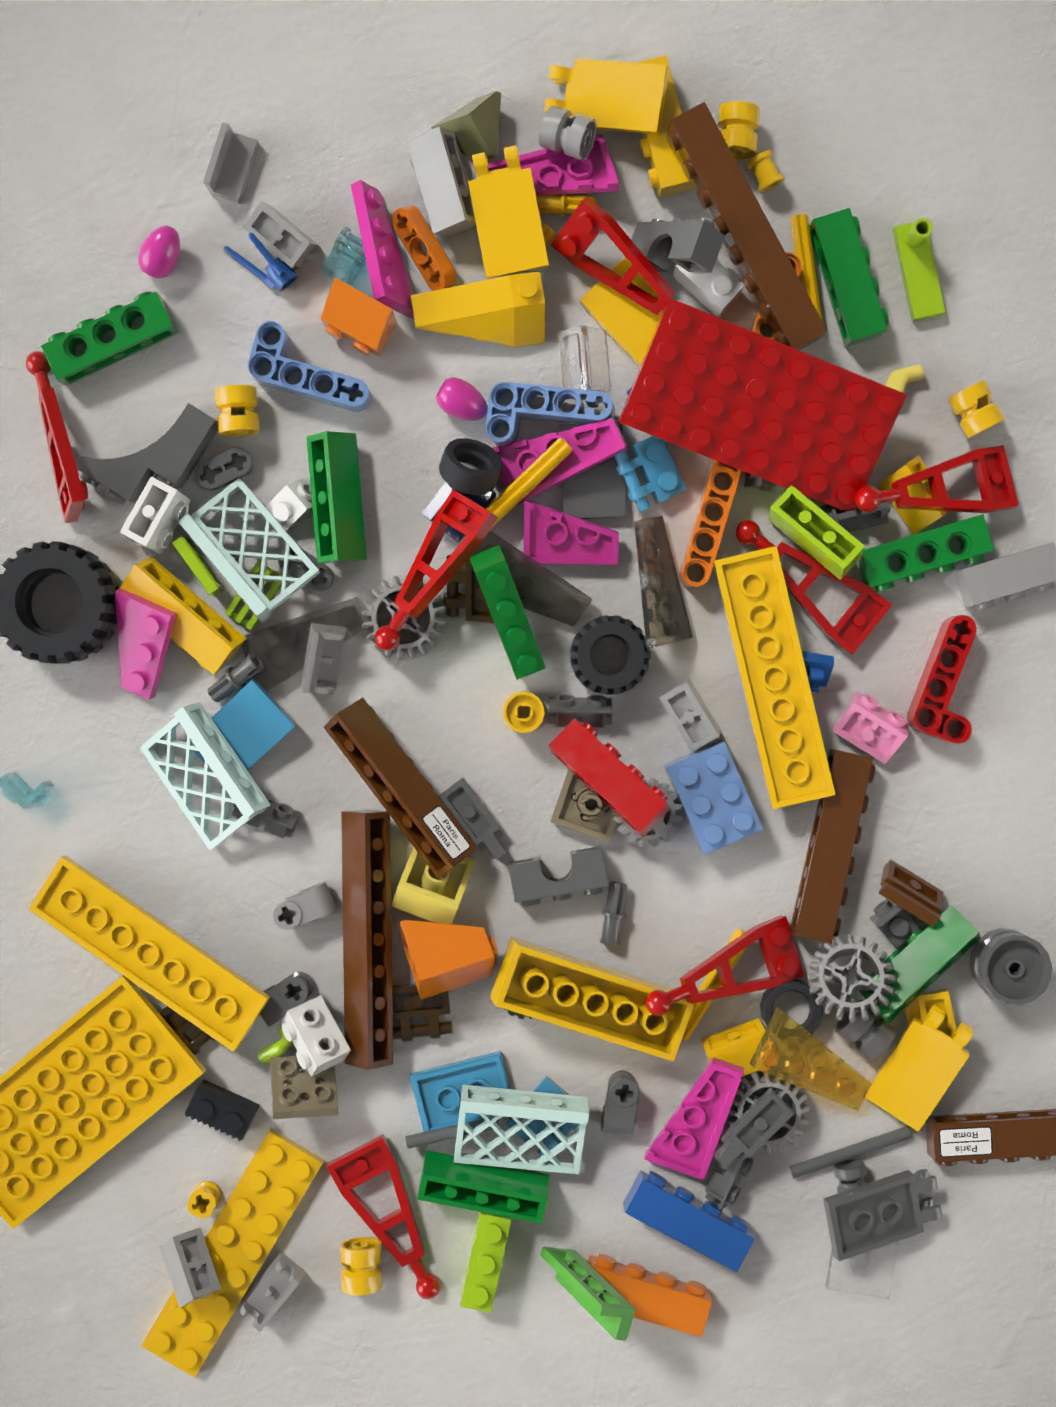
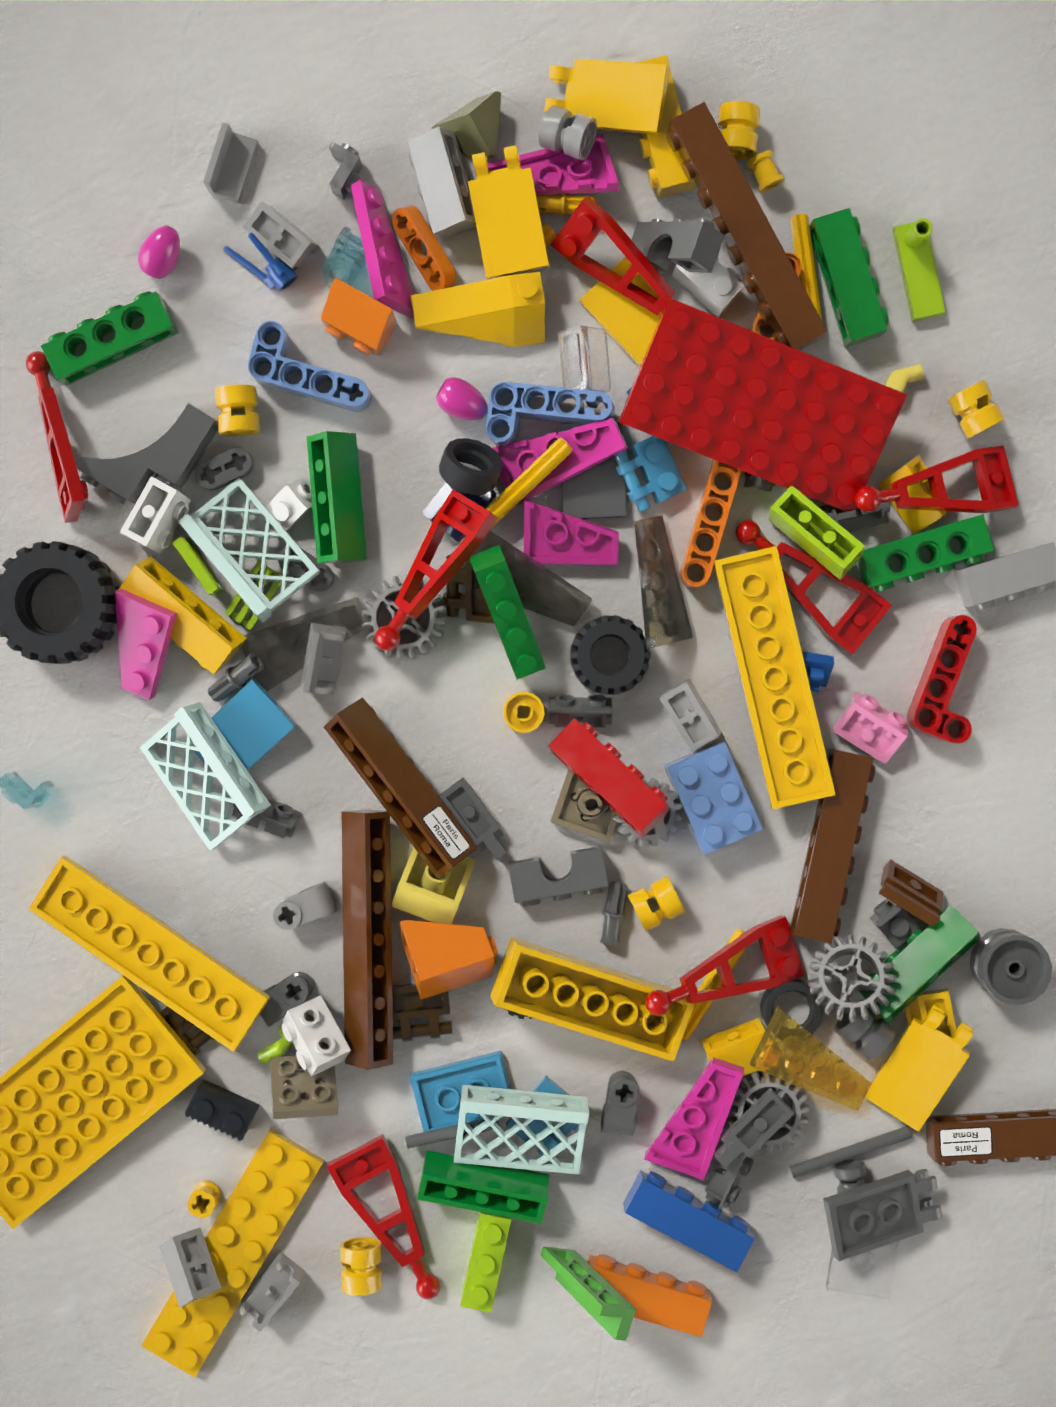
(348, 170): none -> flat silver bracket
(666, 898): none -> yellow wheel

